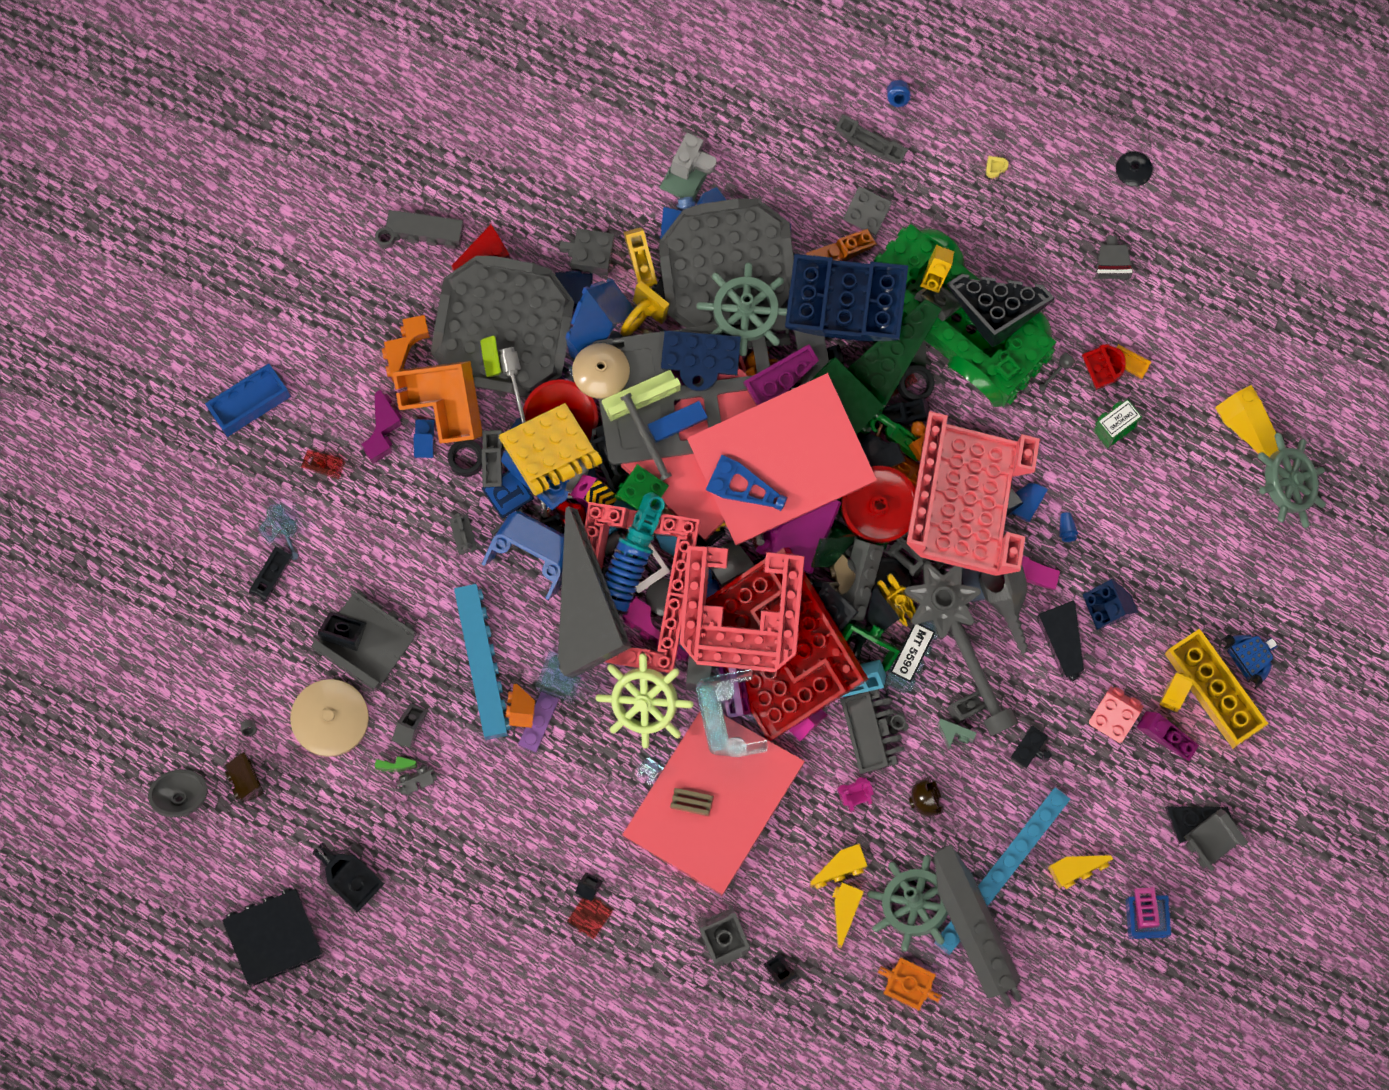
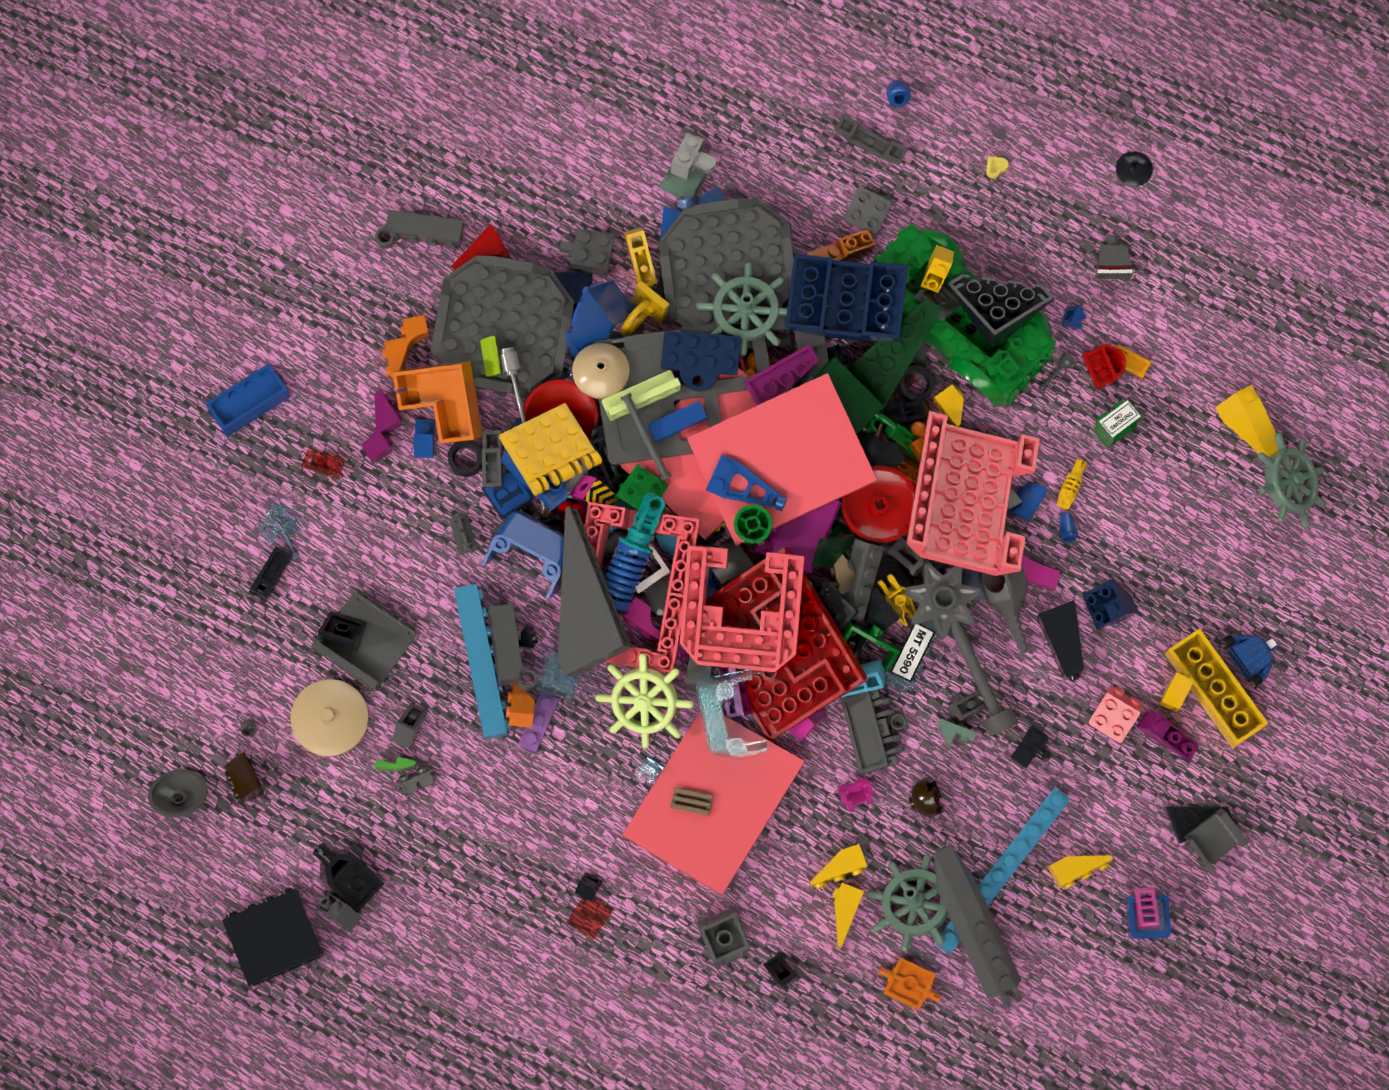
(339, 912): none -> dark grey slope
(507, 649): none -> dark grey hinge
(528, 638): none -> black piece
(752, 514): none -> green cylinder
(951, 404): none -> yellow slope
(1071, 485): none -> yellow hinge
(1072, 316): none -> blue tile

